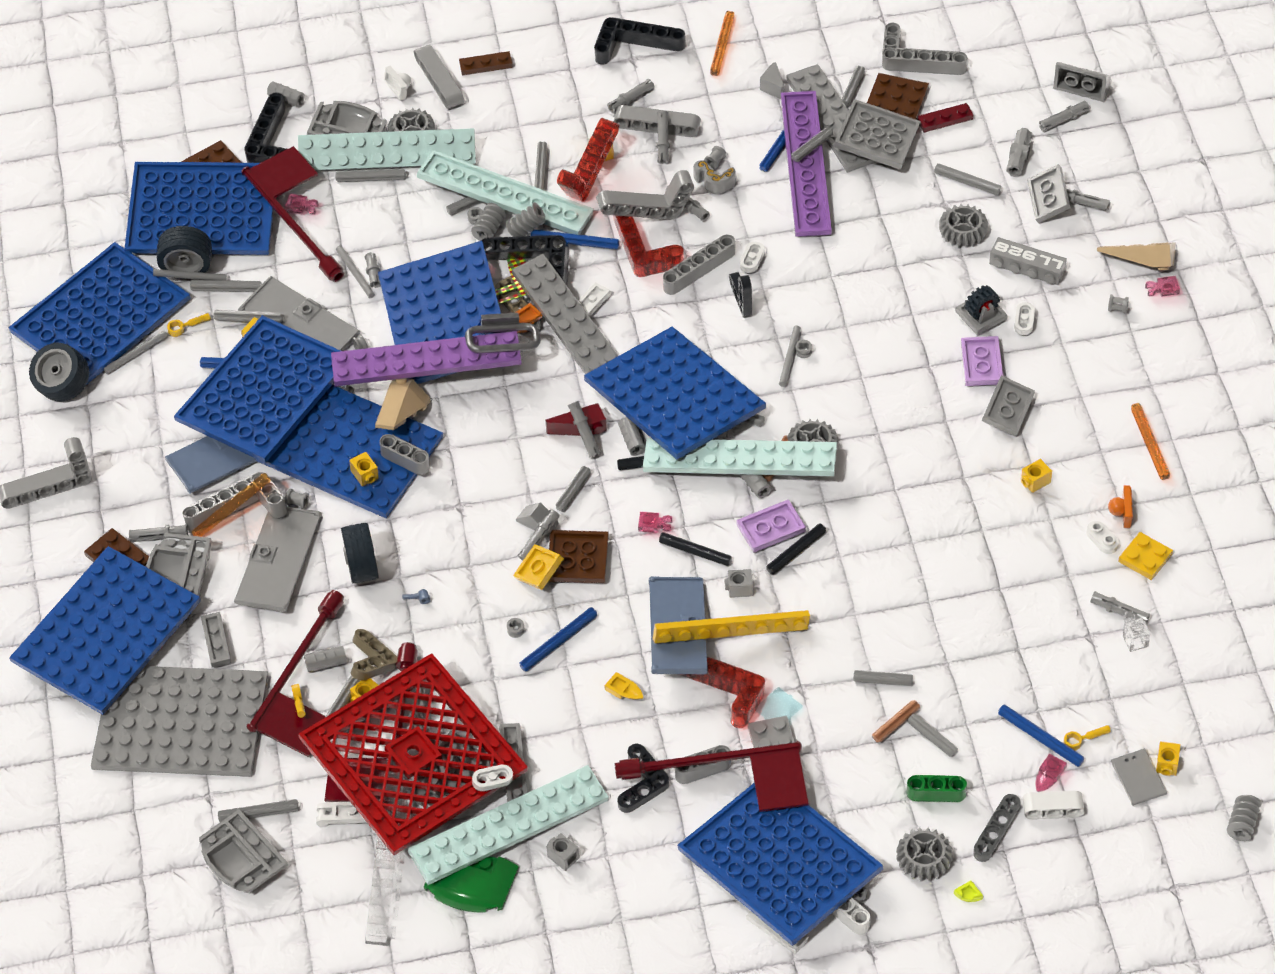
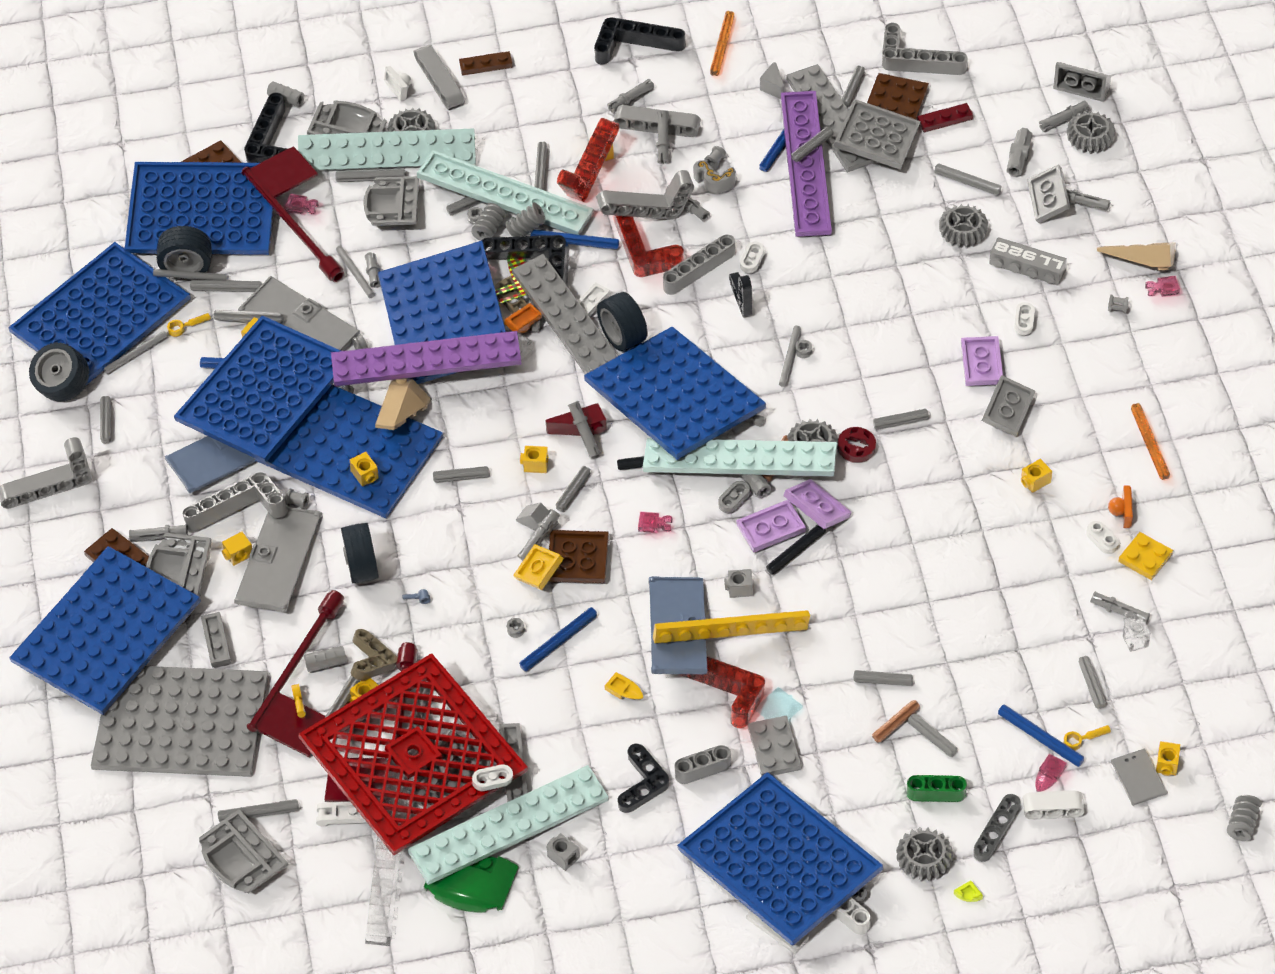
(105, 419): none -> light grey axle
(230, 506): clear orange axle -> none
(236, 548): none -> yellow brick
(392, 201): none -> light grey slope
(404, 454): light grey beam -> none
(460, 474): none -> light grey axle
(501, 323): flat silver bar -> none
(535, 459): none -> yellow brick
(622, 321): none -> black wheel
(631, 436): light grey axle -> none
(695, 549): black axle -> none
(732, 497): none -> light grey plate
(775, 772): dark red flag -> none
(817, 504): none -> lavender plate
(855, 453): none -> dark red piece
(901, 418): none -> light grey axle
(981, 310): plate -> none
(1092, 682): none -> light grey axle
(1101, 132): none -> light grey gear

